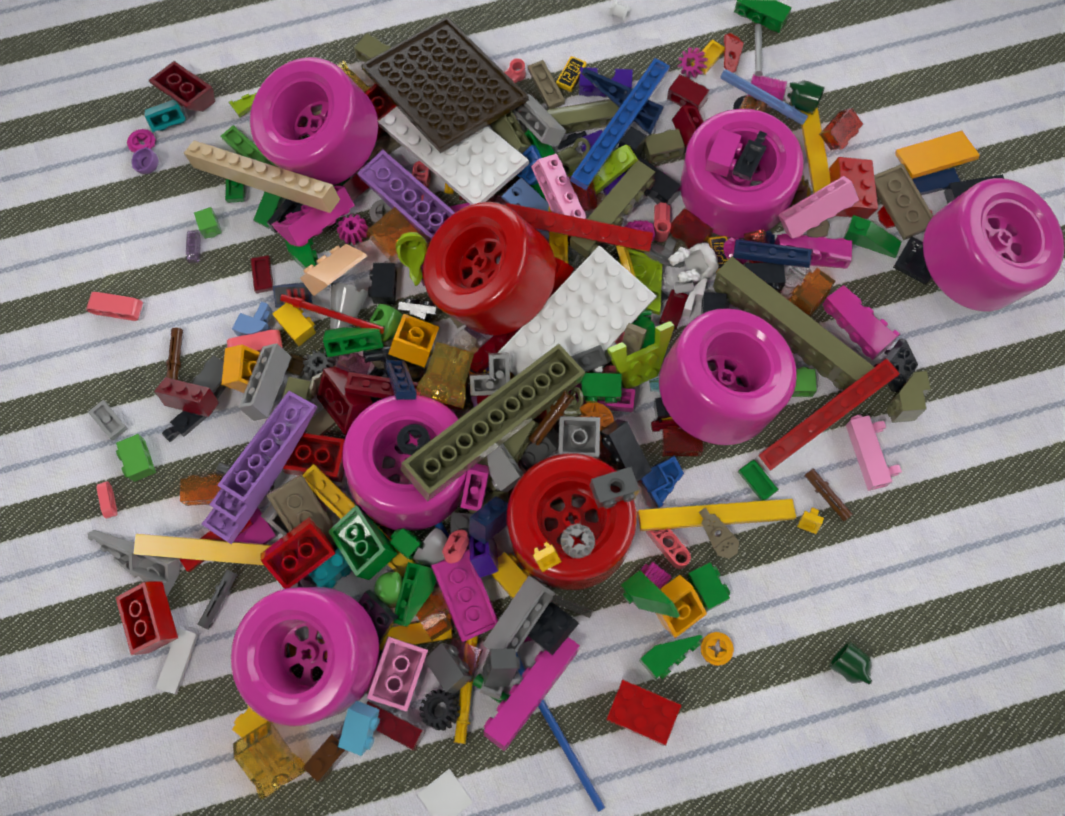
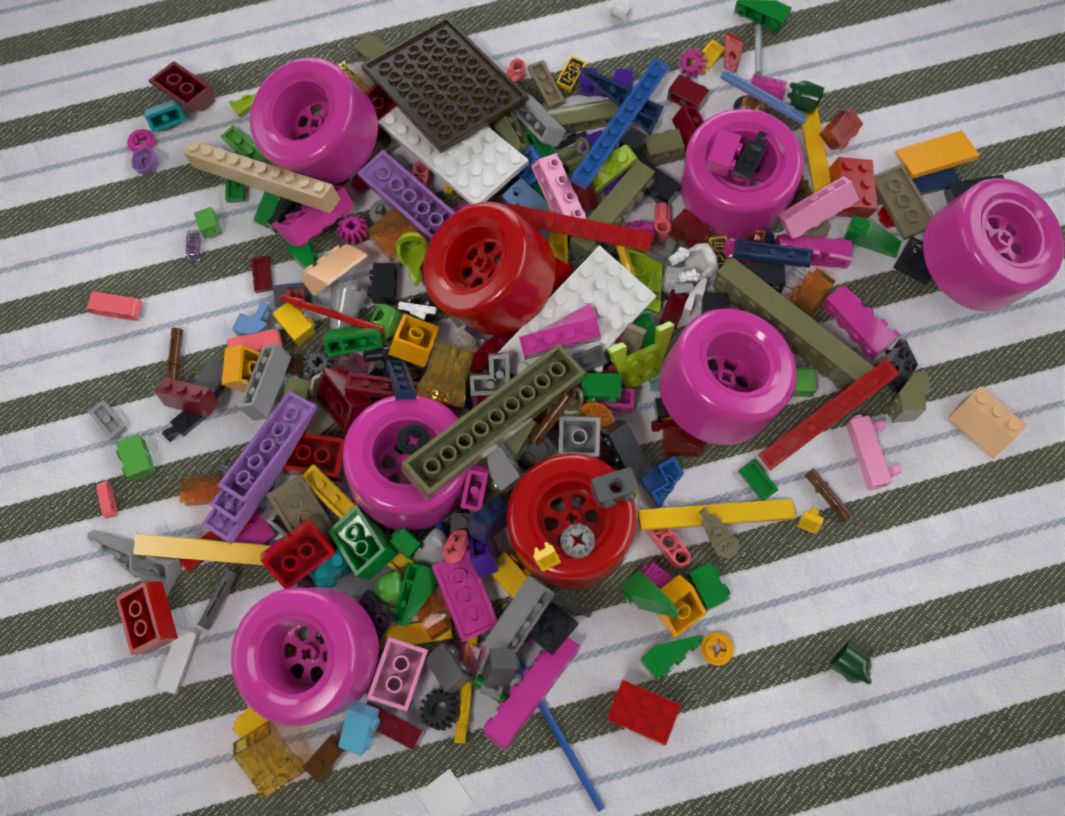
(569, 332): none -> dark pink wedge
(987, 422): none -> light nougat slope

